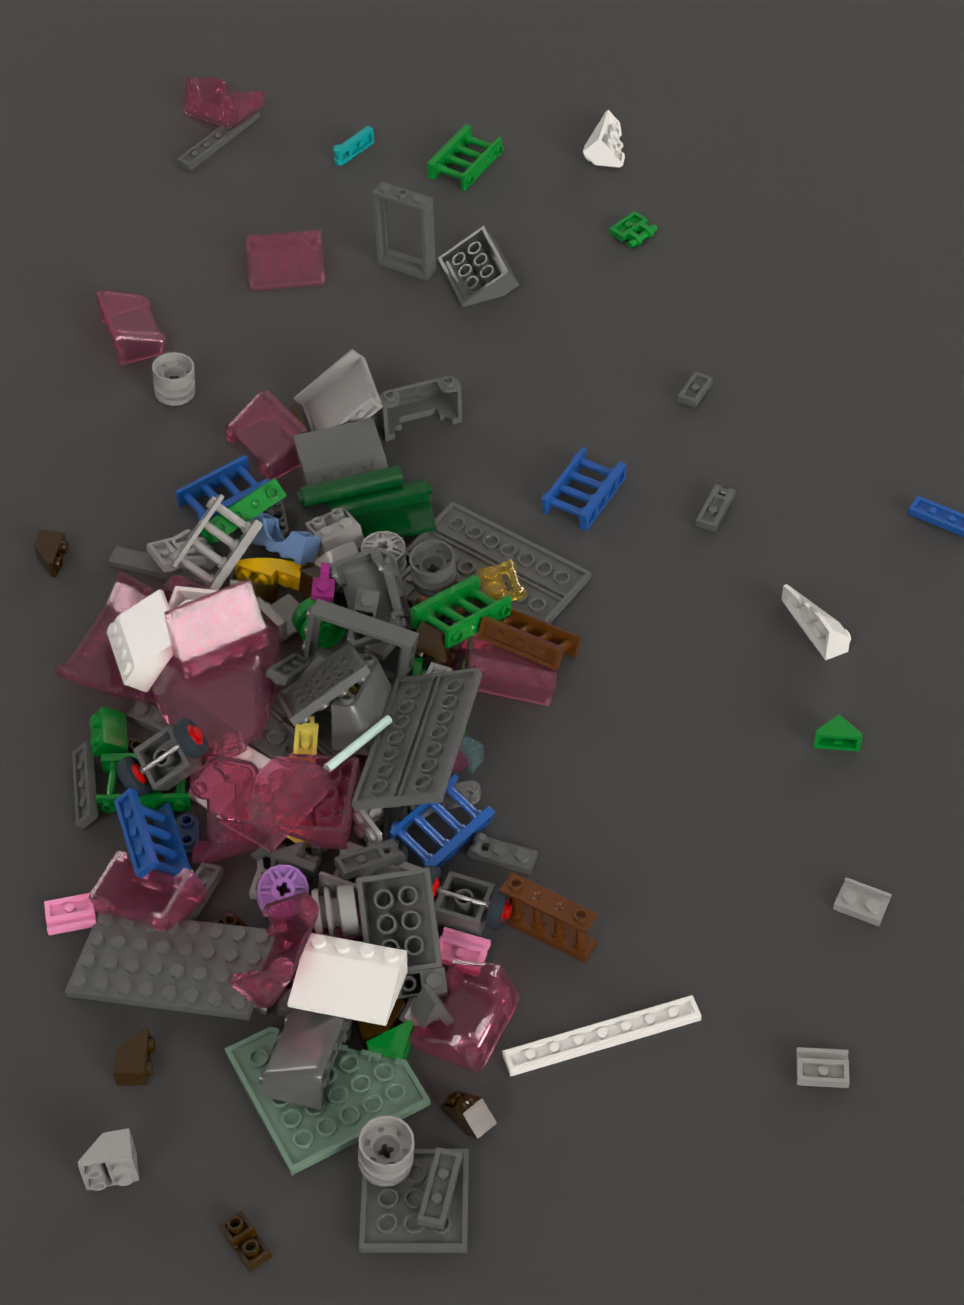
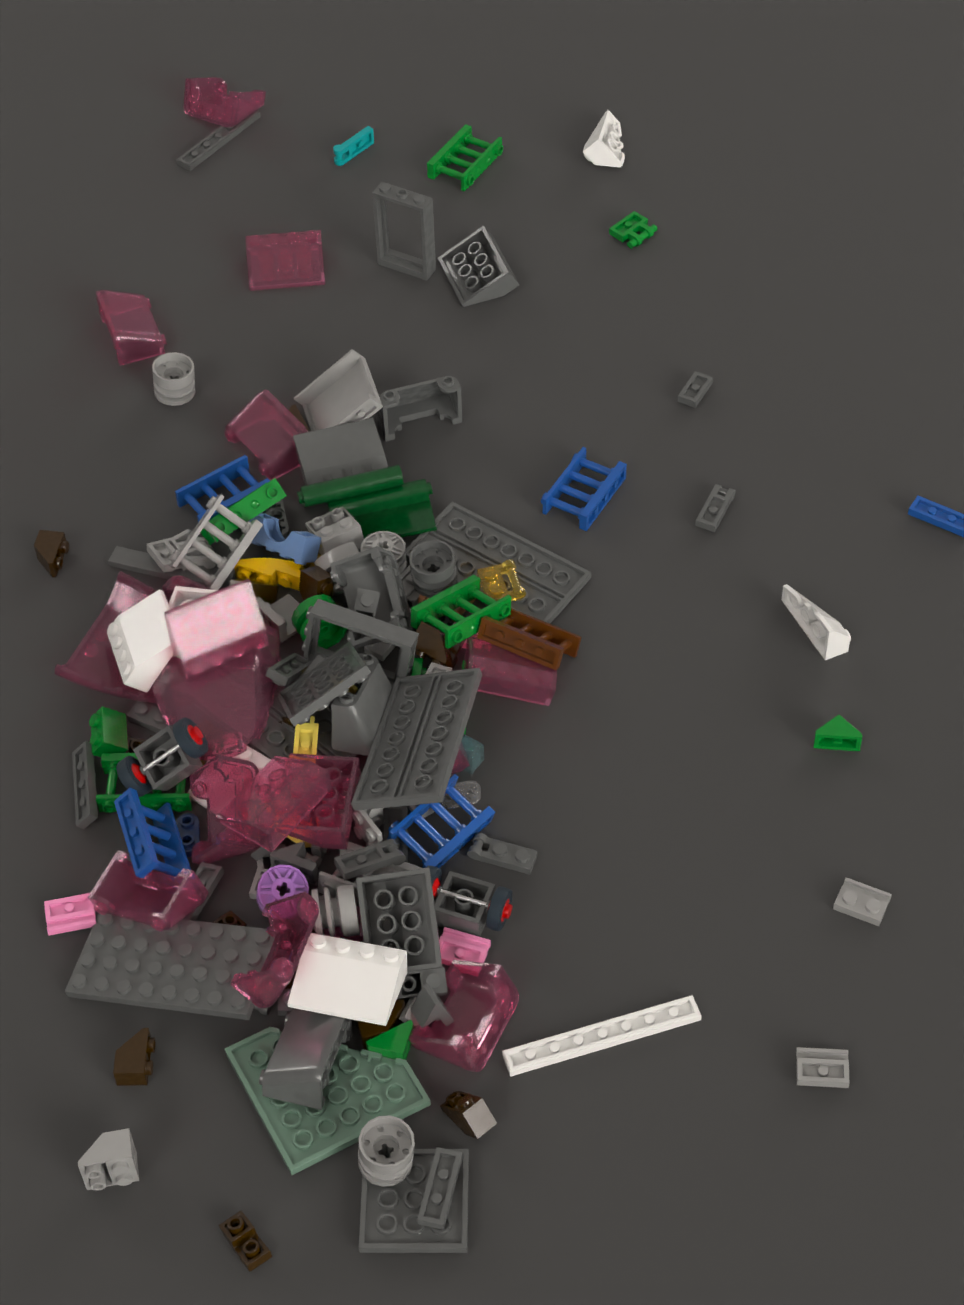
(323, 587): magenta plate -> none
(358, 743): light aqua bar -> none
(549, 917): reddish brown fence -> none

